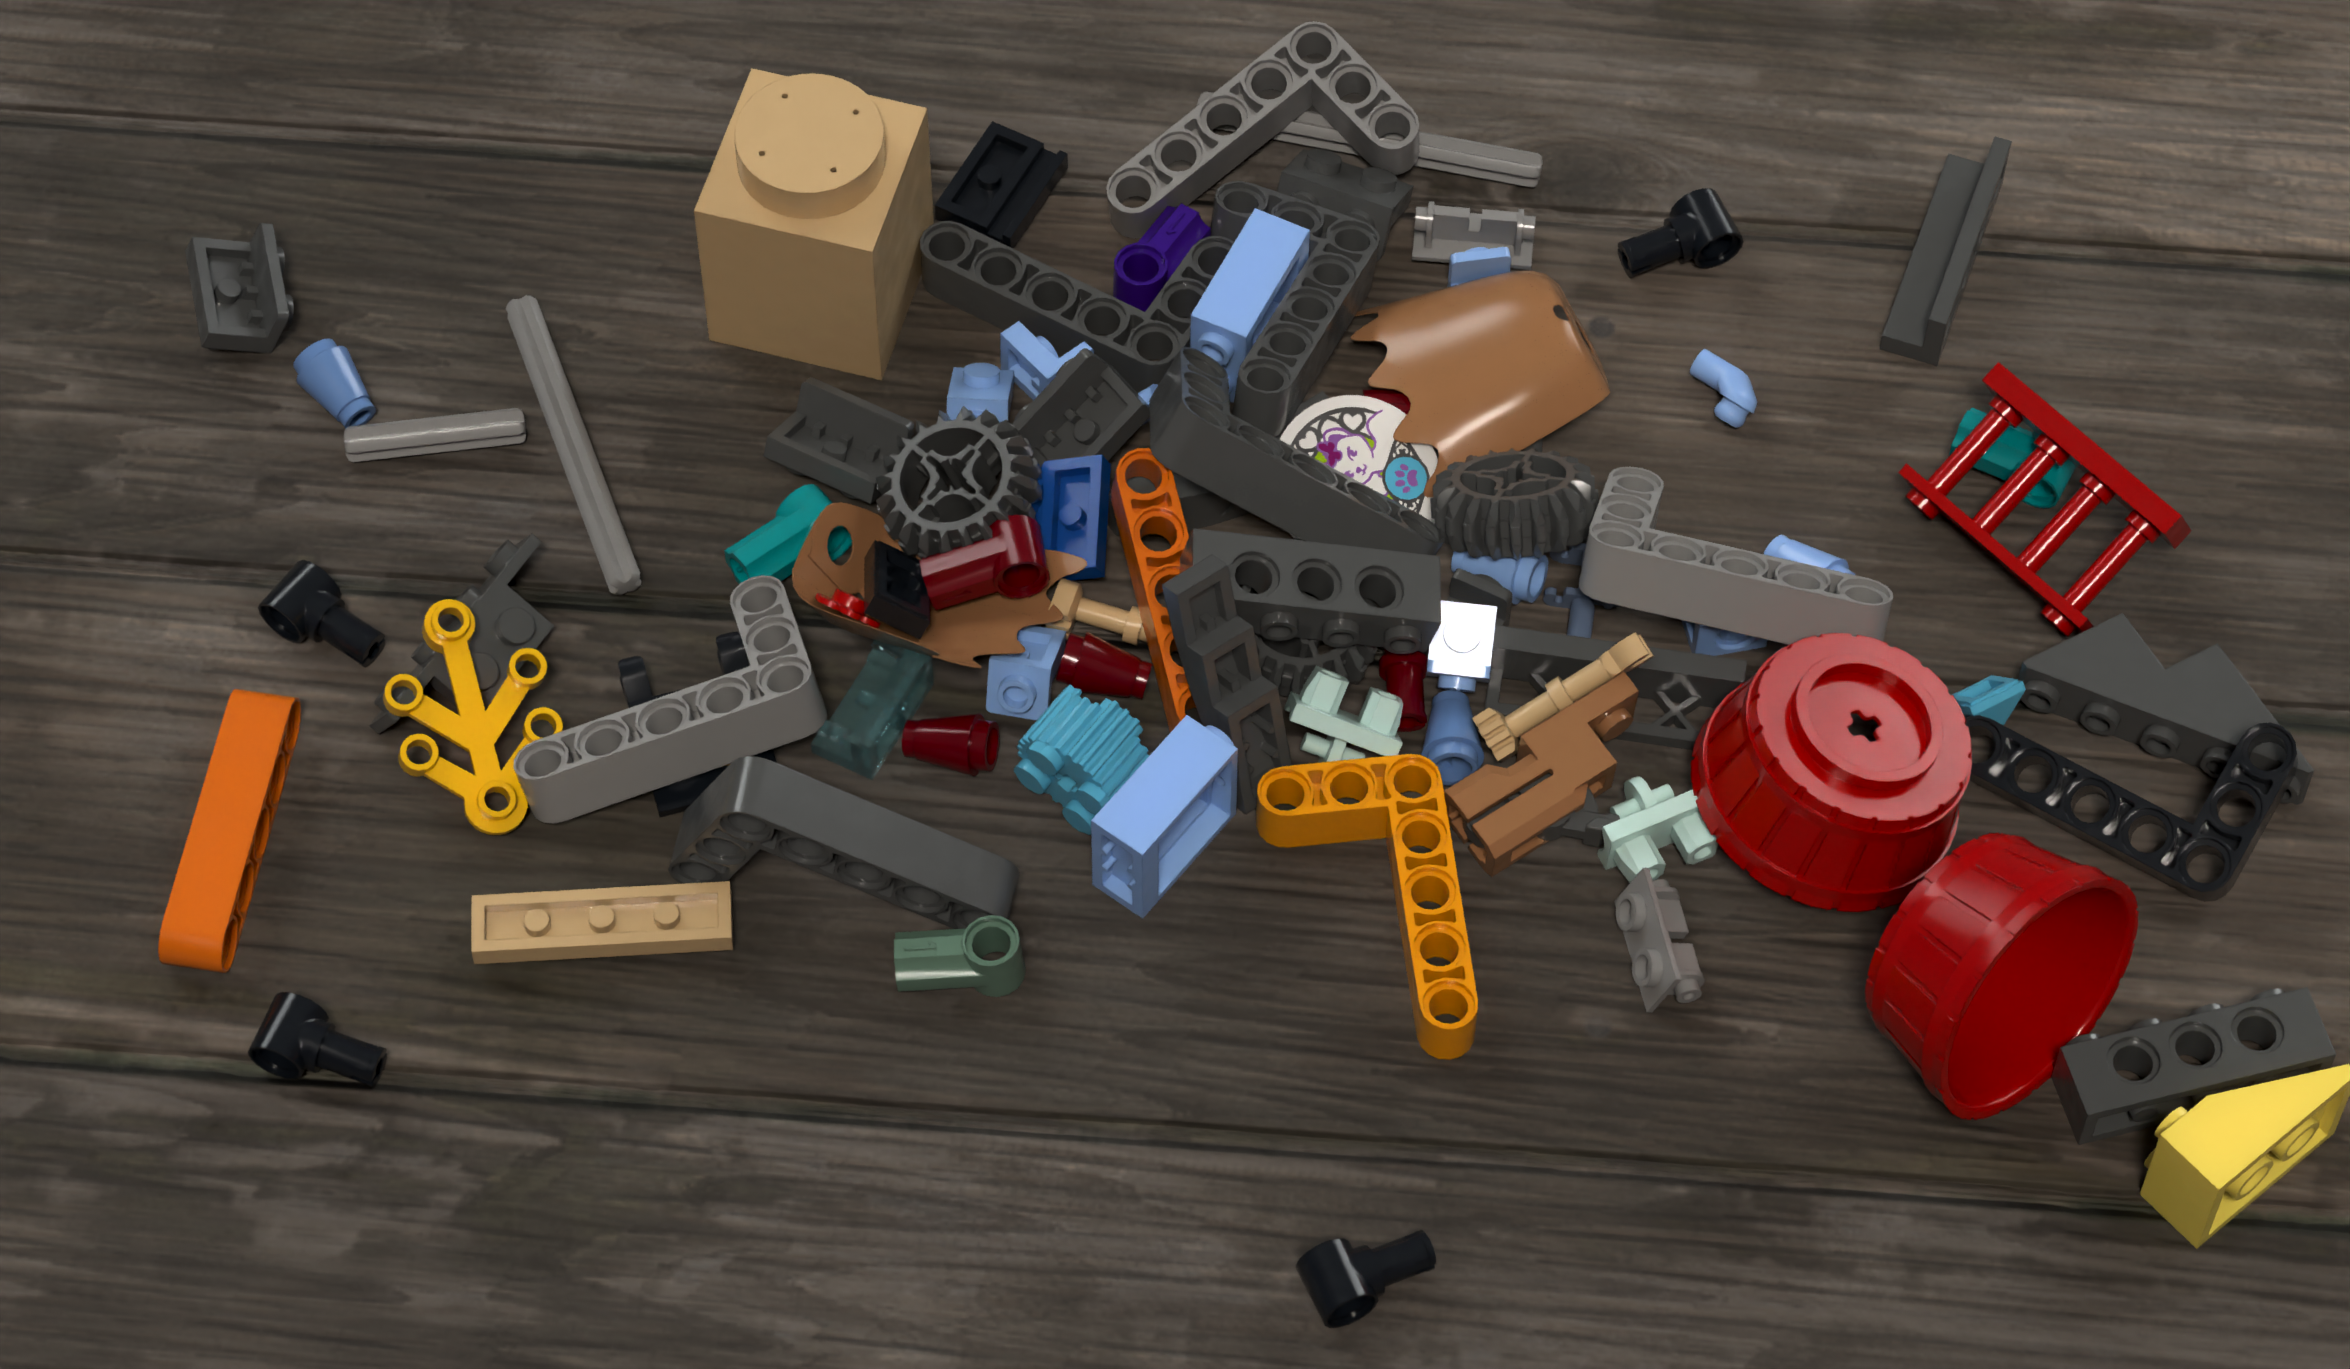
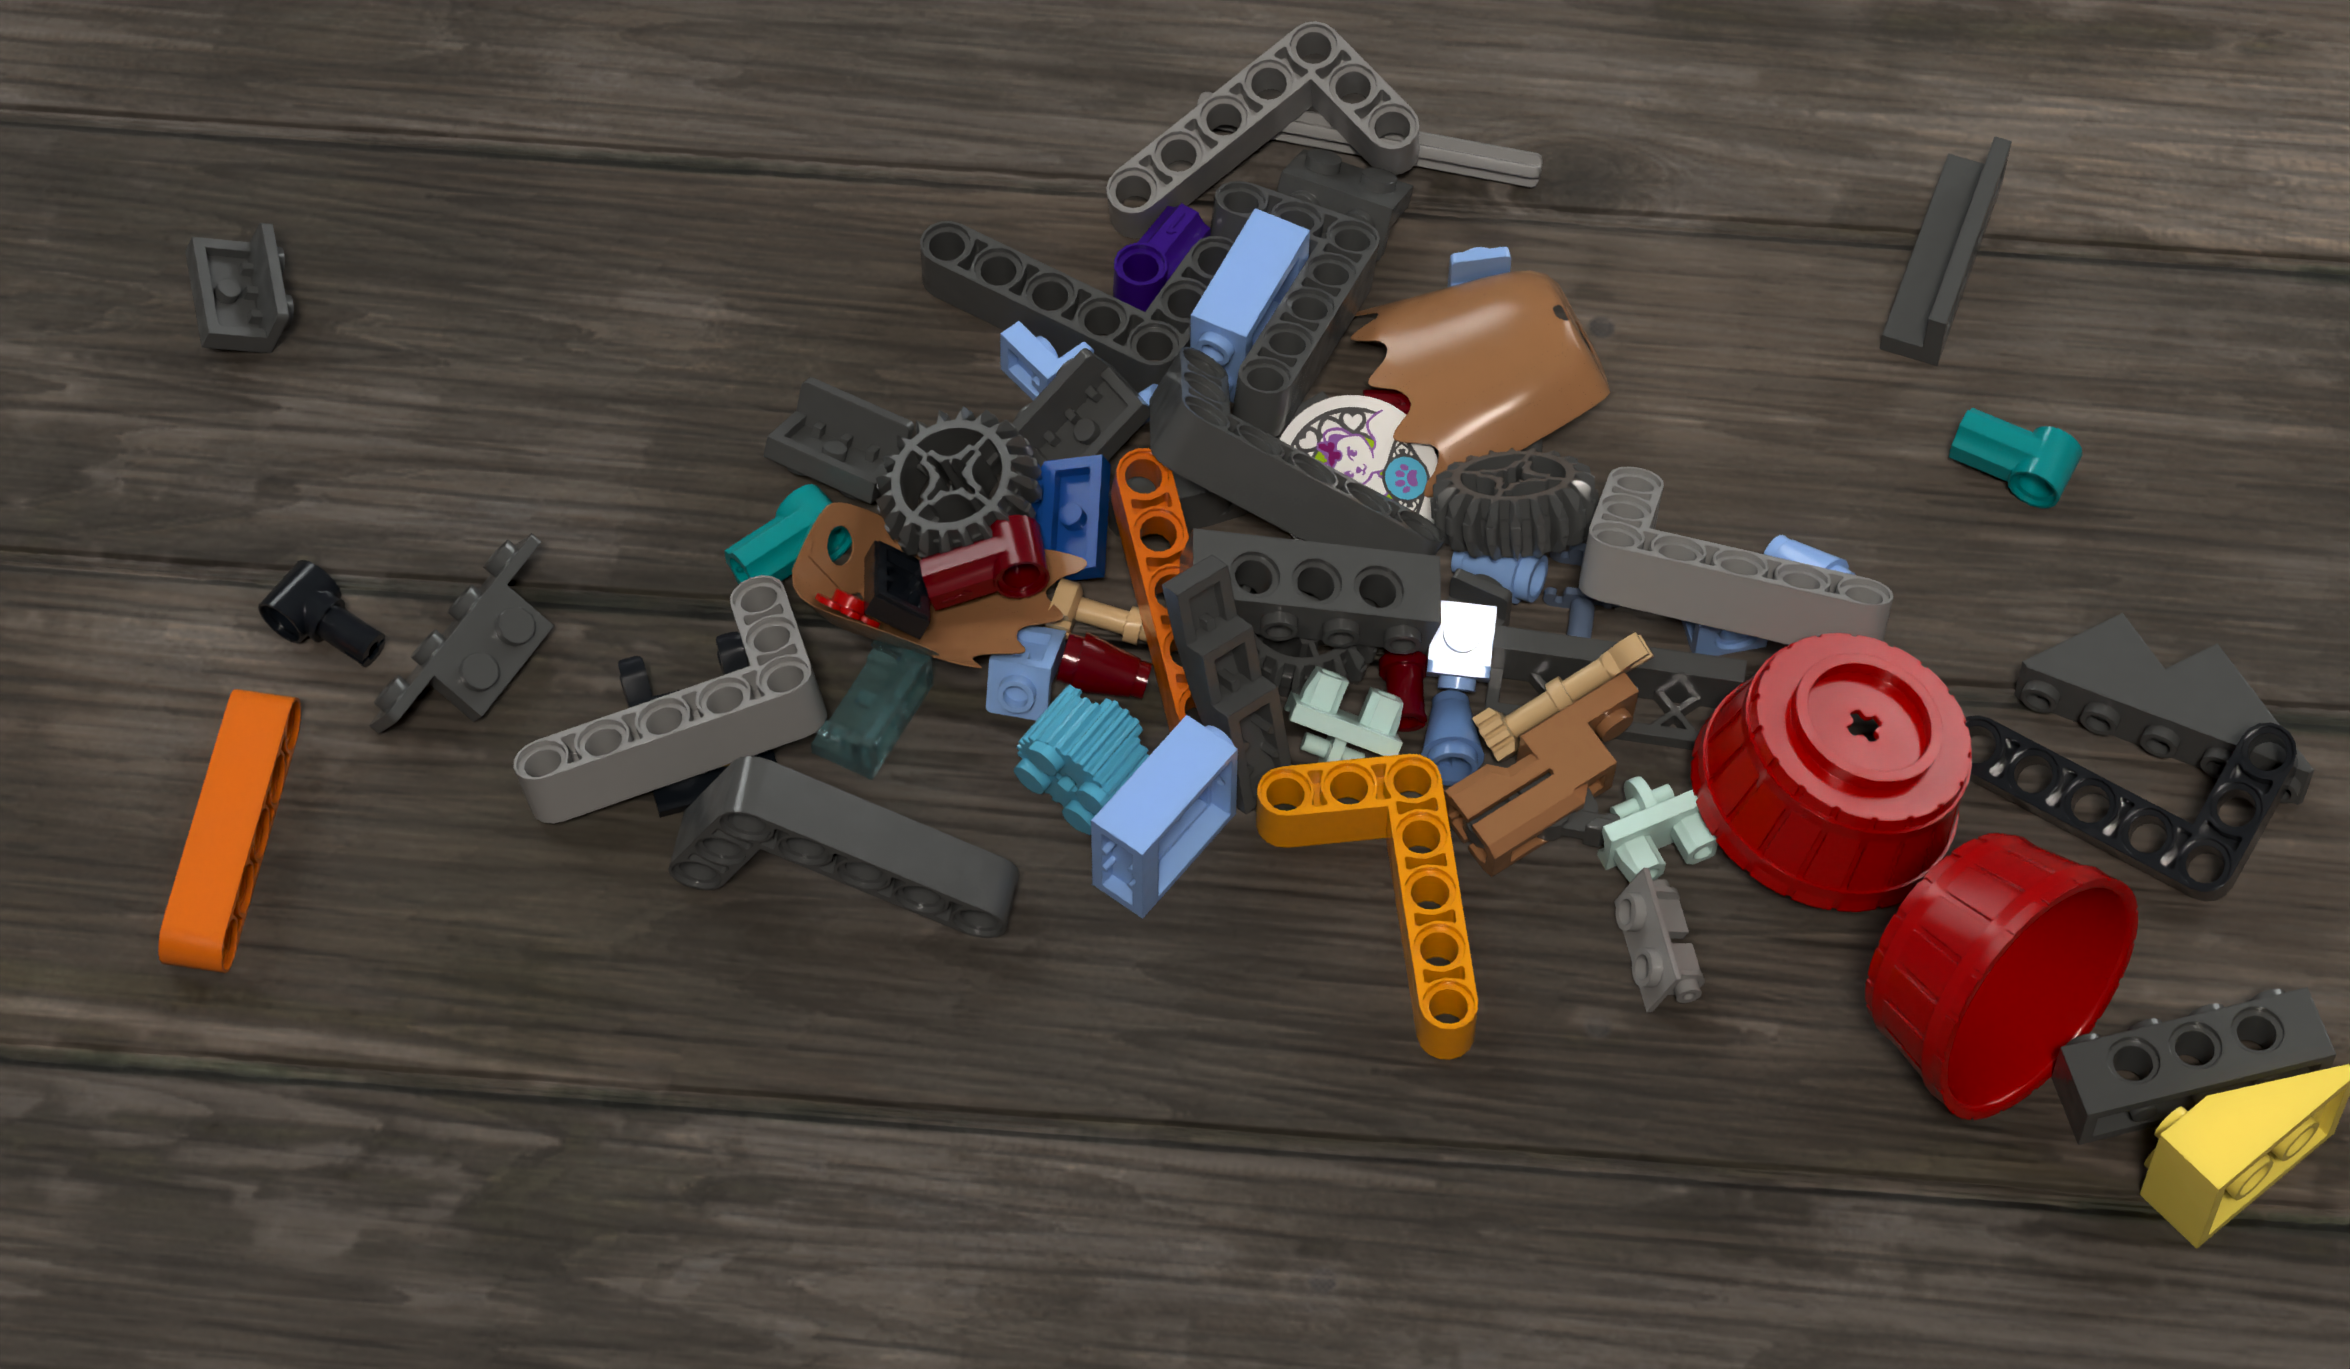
(300, 1038): black pin -> none
(334, 382): medium blue cone -> none
(435, 435): light grey axle -> none
(473, 727): yellow plant -> none
(573, 446): light grey axle -> none
(601, 922): tan plate -> none
(815, 222): tan container -> none
(953, 742): dark red cone -> none
(955, 958): sand green piece -> none
(980, 388): light blue bracket -> none
(1001, 184): black plate -> none
(1349, 1280): black pin -> none
(1452, 230): light grey hinge -> none
(1695, 230): black pin -> none
(1728, 381): light blue arm -> none
(1991, 698): medium azure slope -> none
(2055, 444): red fence -> none

